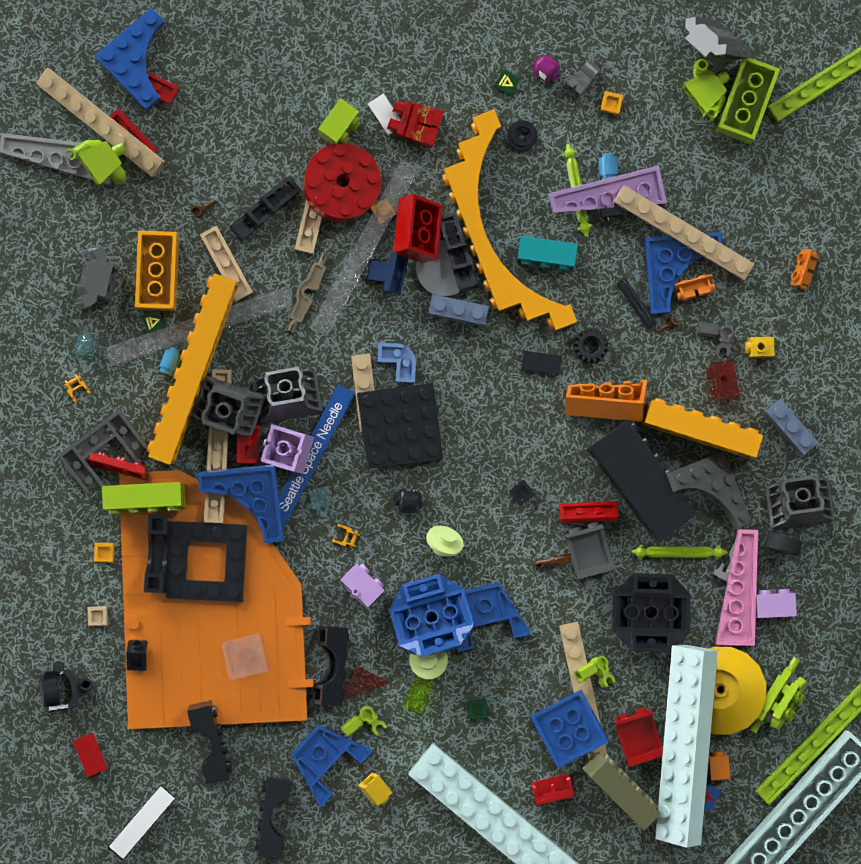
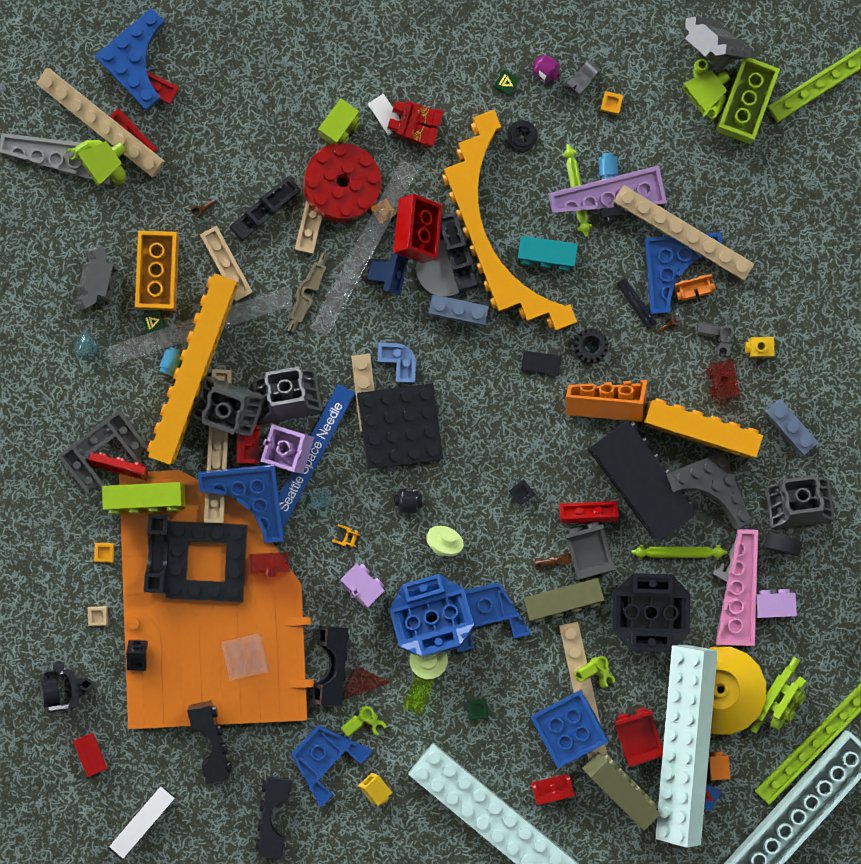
(71, 391): light orange piece -> none
(270, 563): none -> clear red brick
(563, 599): none -> olive brick
(806, 260): orange hinge -> none

